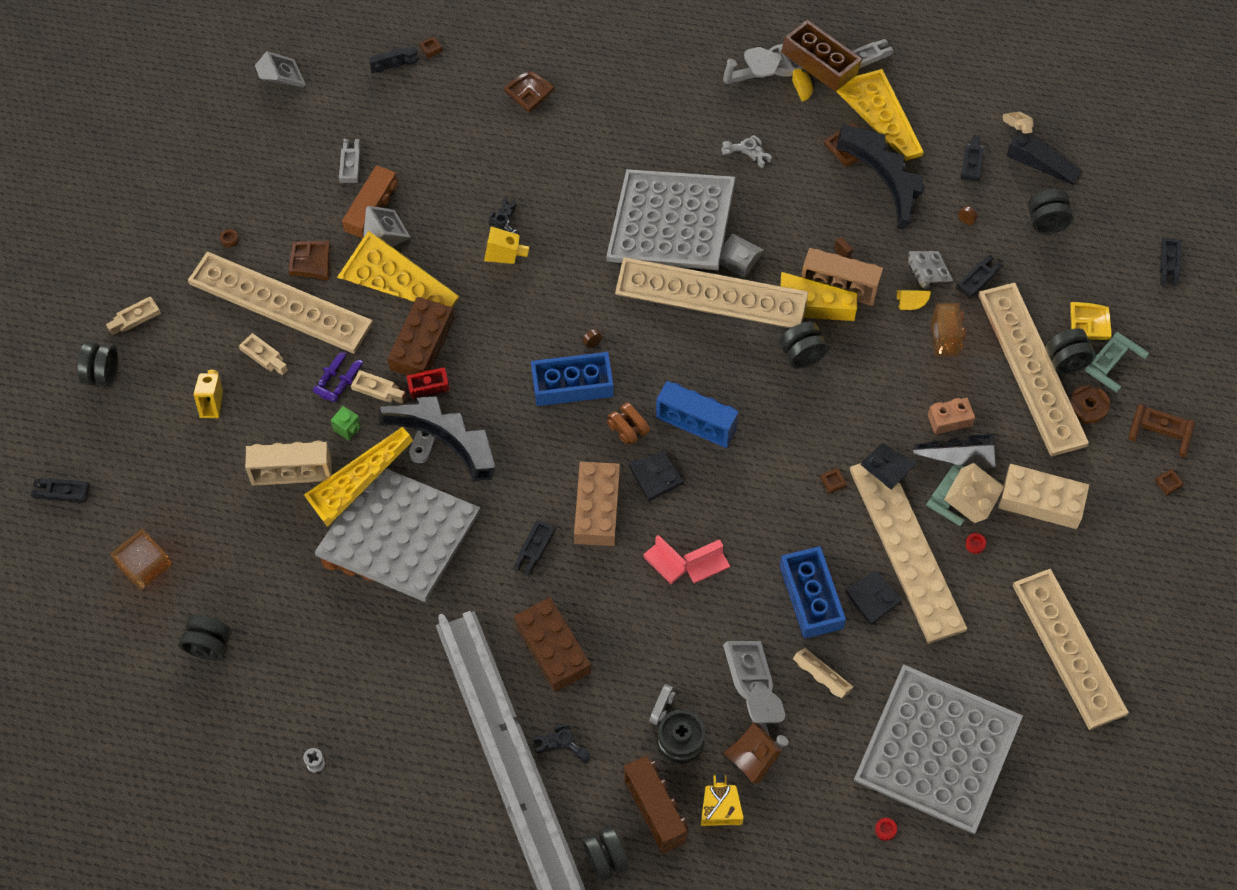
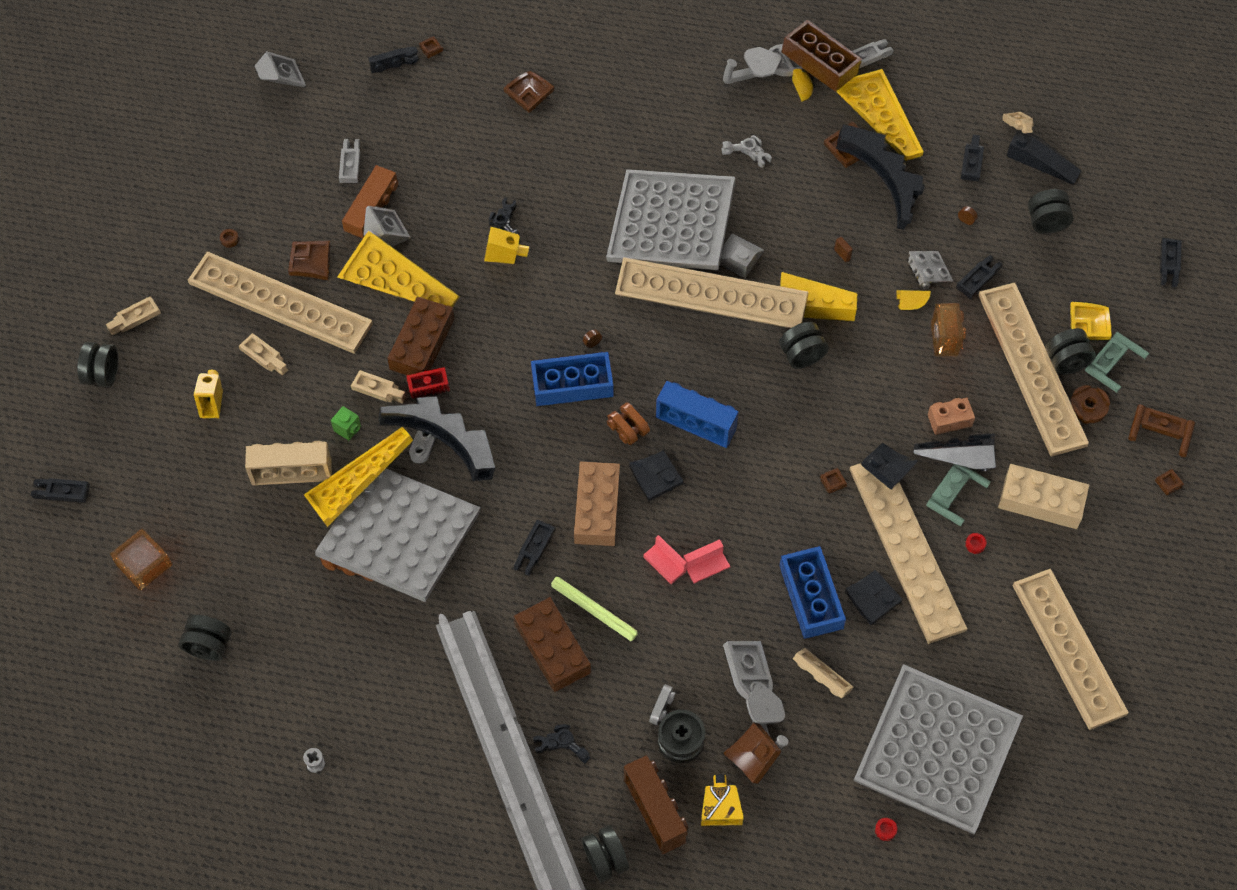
(331, 371): dark purple piece -> none
(594, 608): none -> yellowish green axle
(843, 274): medium nougat brick -> none
(974, 493): tan brick -> none

